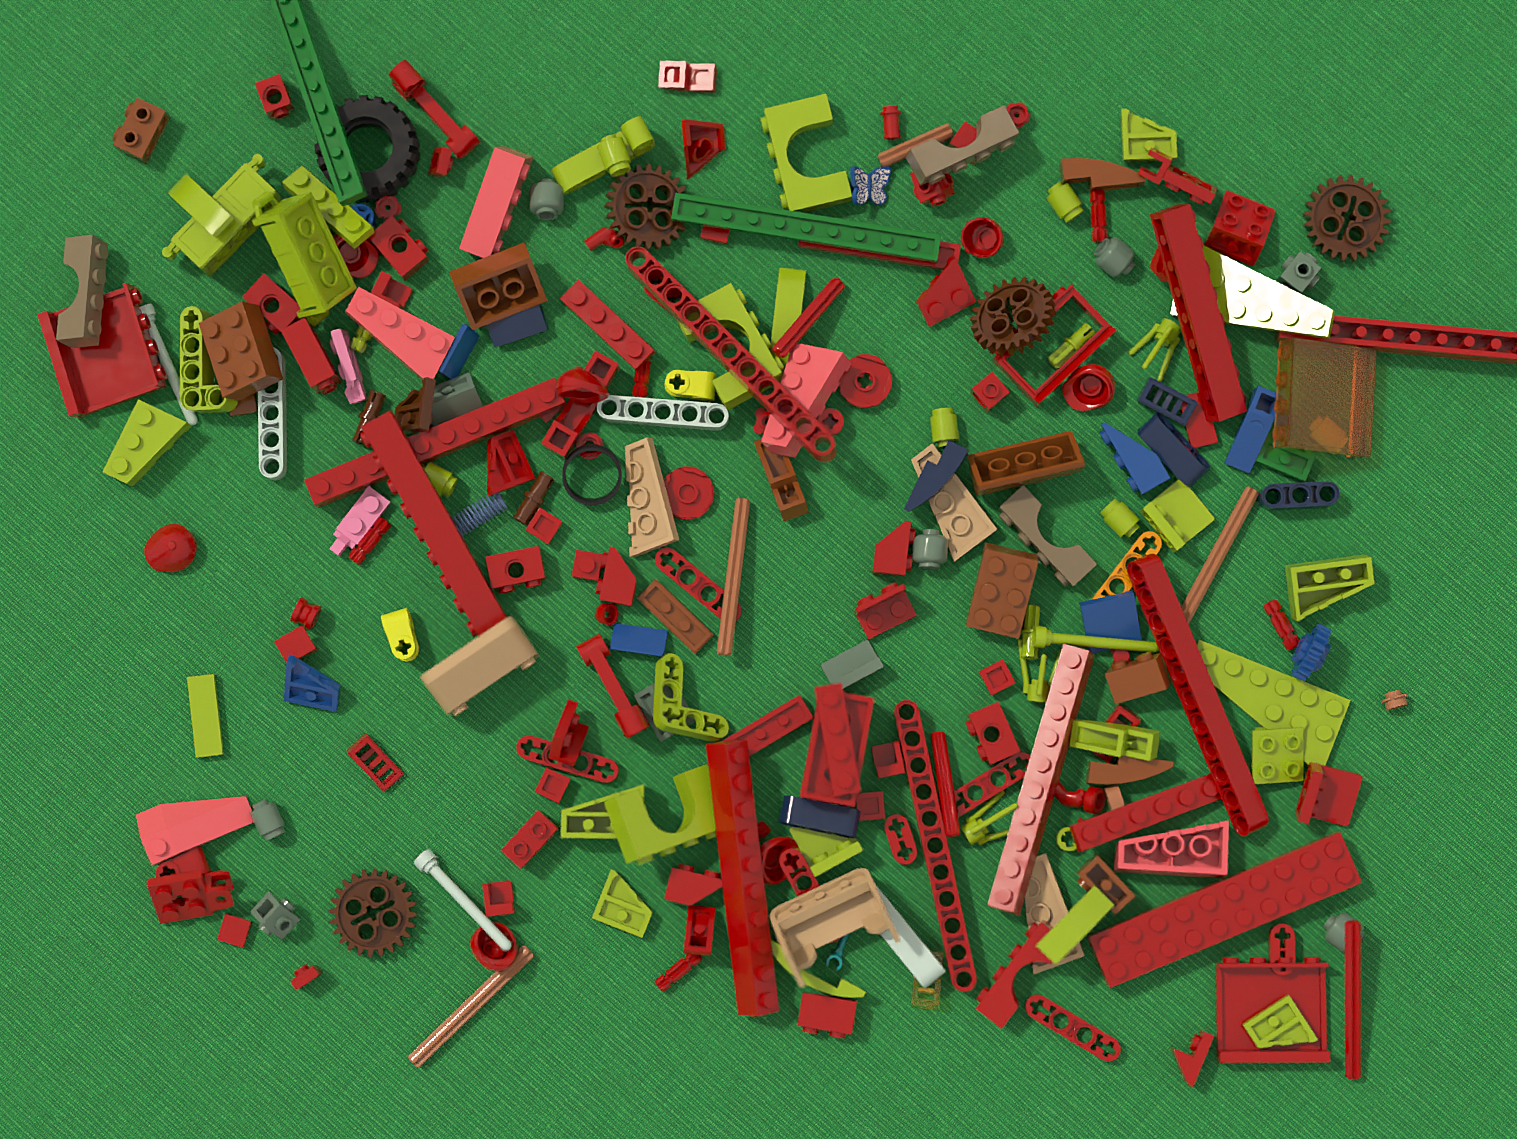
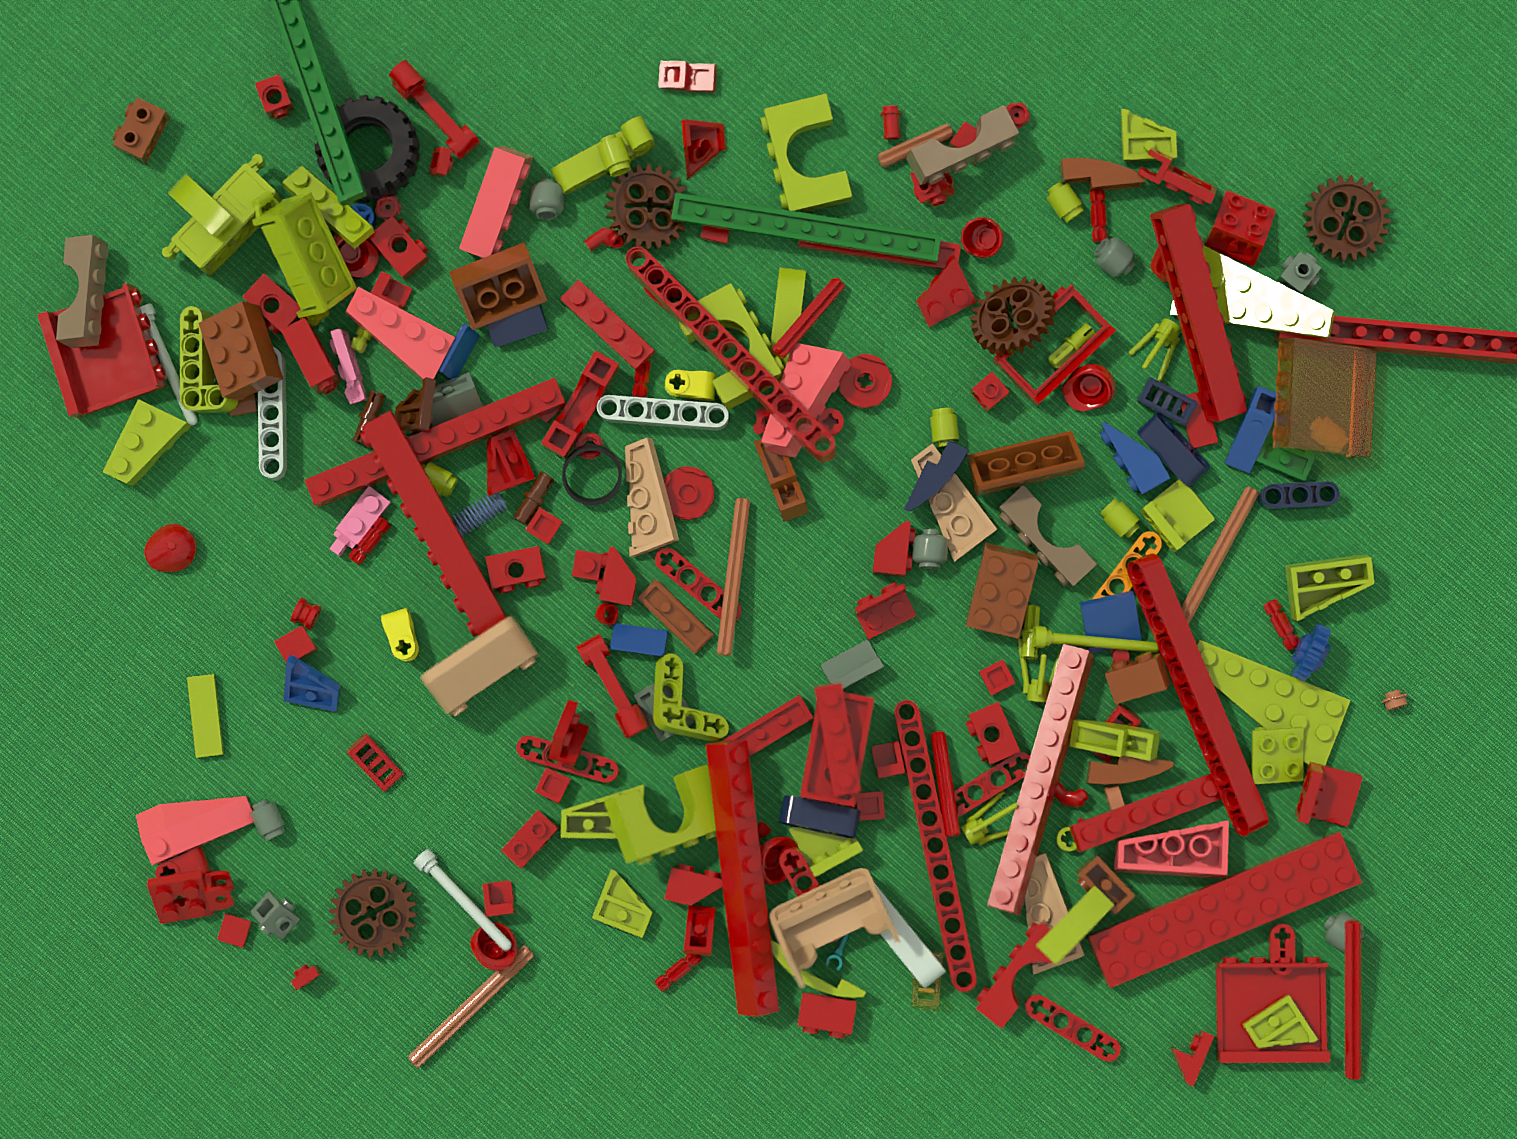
(581, 386): red hat -> none
(869, 185): blue animal -> none
(906, 837): red beam -> none
(1094, 800): red tile -> none

